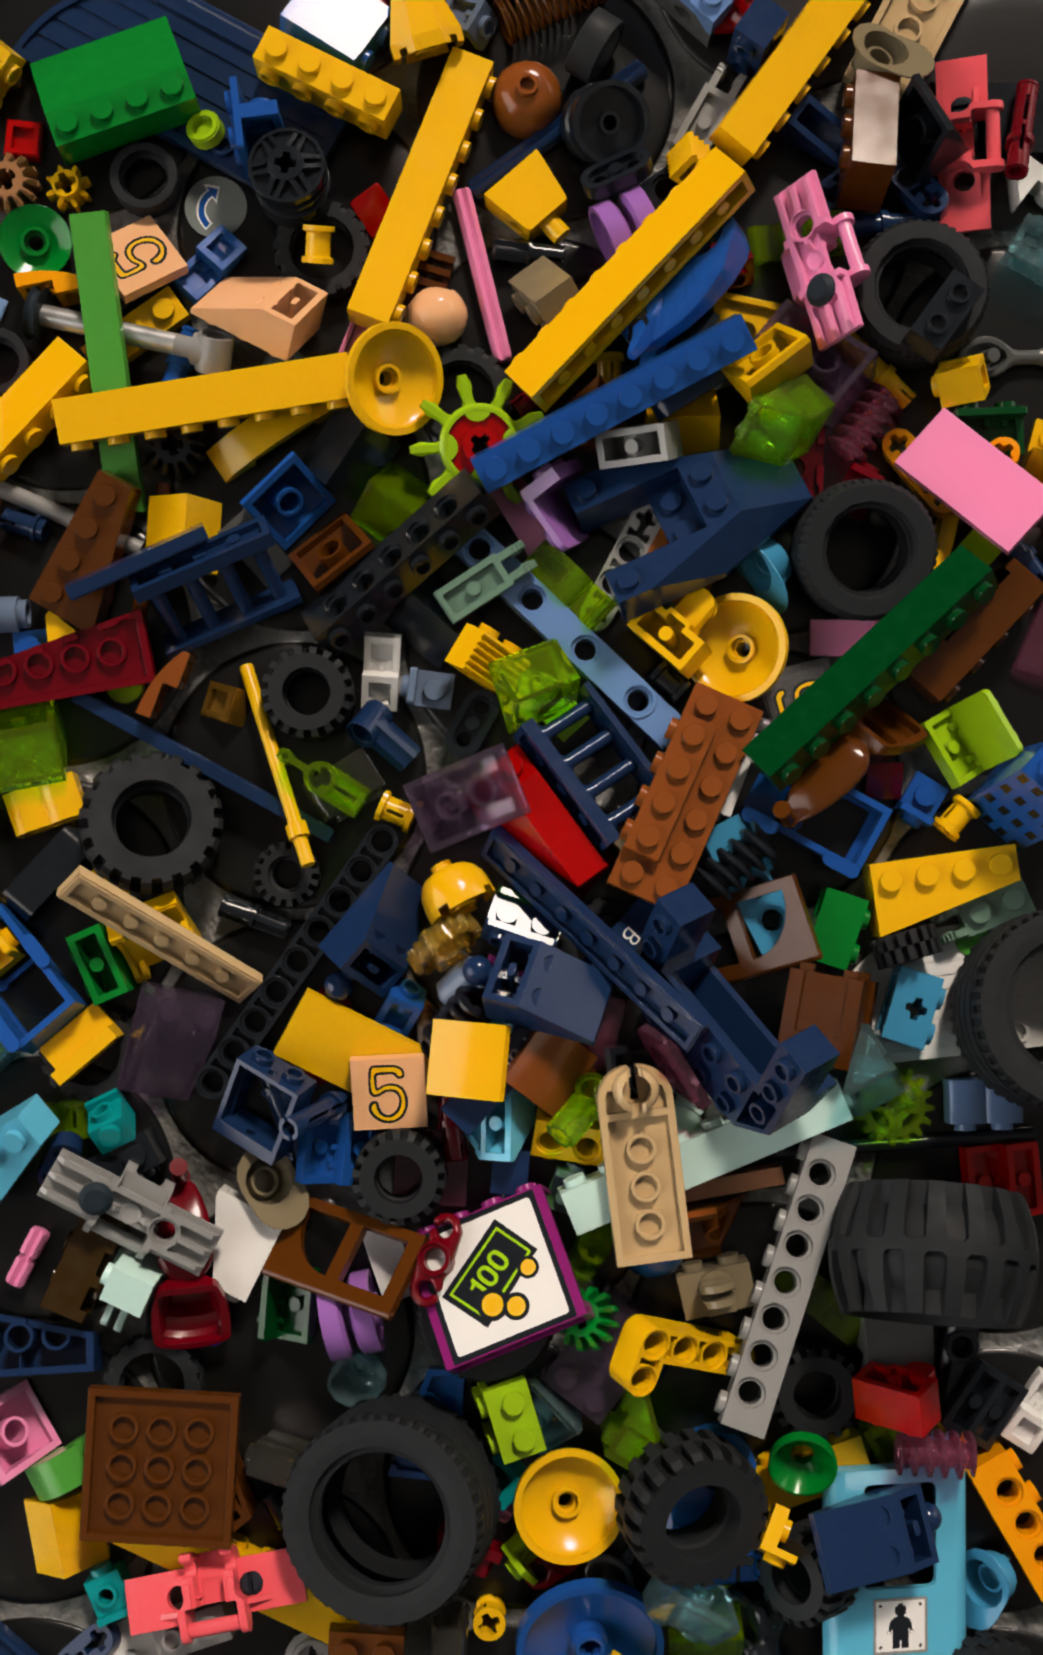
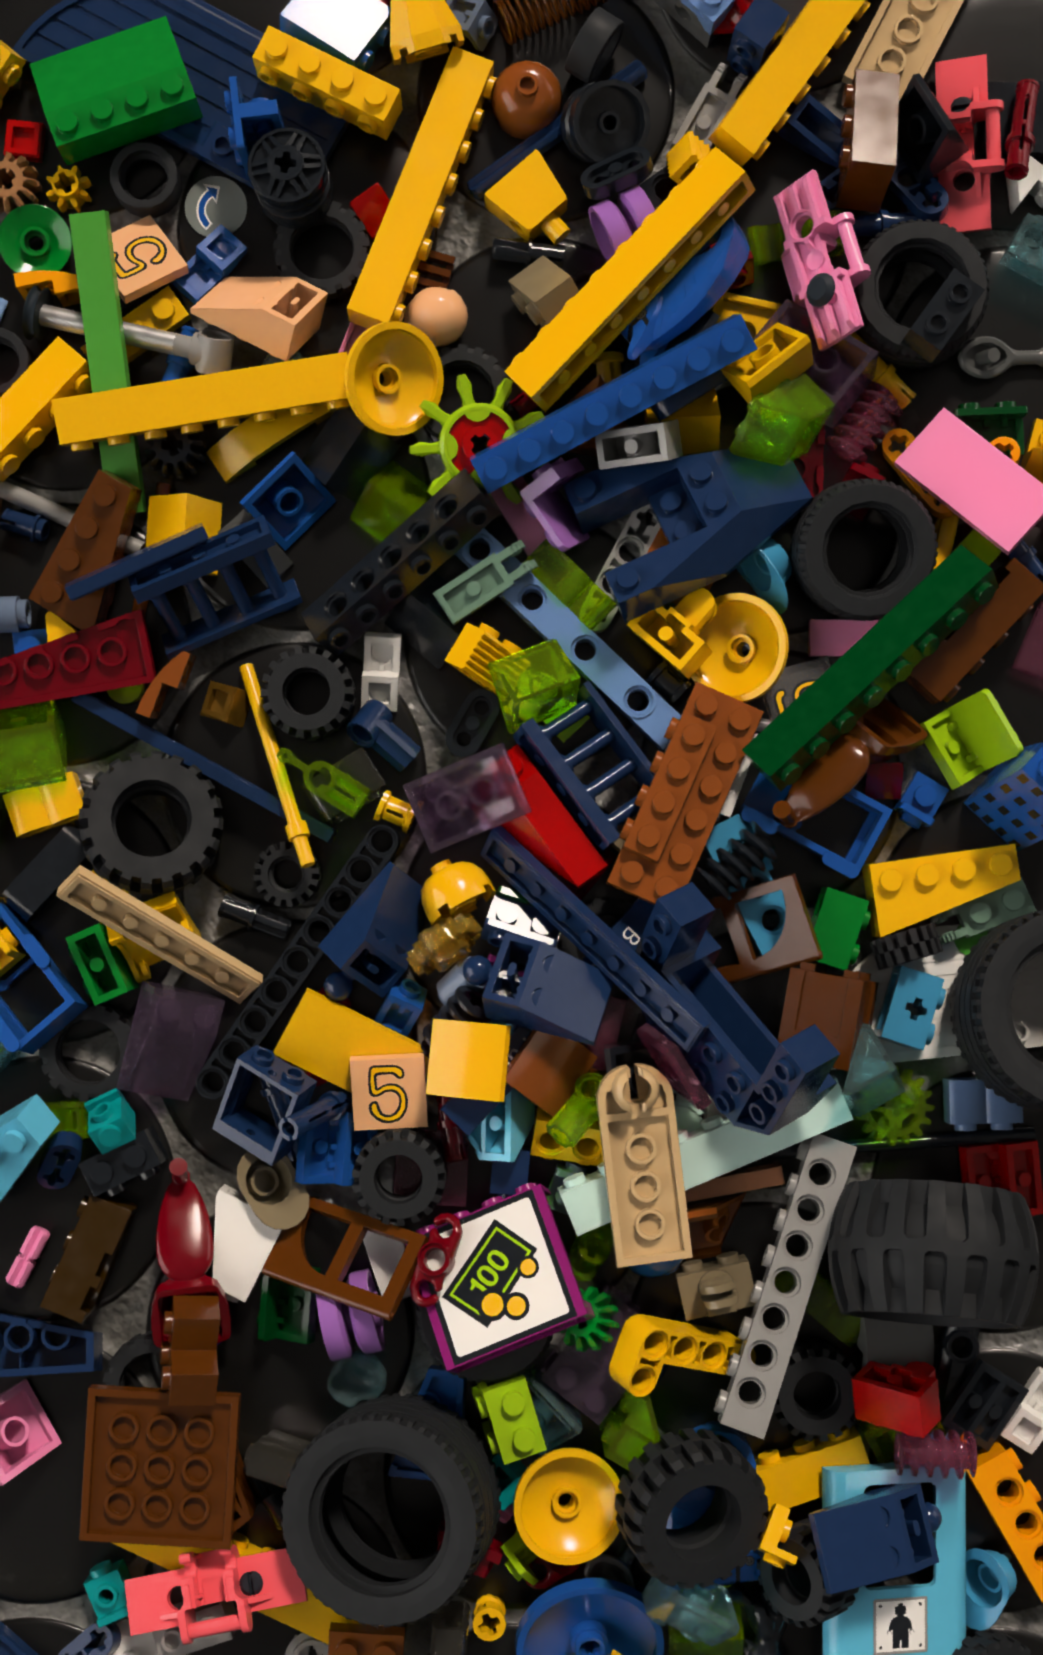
(55, 1536): yellow slope -> none
(58, 1470): bright green brick -> none
(80, 1043): yellow panel -> none
(92, 1191): light grey piece -> none
(129, 1286): light aqua brick -> none
(191, 1351): none -> reddish brown brick
(205, 129): lime tile -> none
(318, 244): yellow bush -> none
(331, 552): reddish brown slope -> none
(428, 689): sand blue bracket -> none
(482, 275): bright pink axle -> none
(802, 1475): green piece -> none
(888, 52): dark tan piece -> none
(956, 817): yellow bush -> none
(961, 381): yellow brick -> none

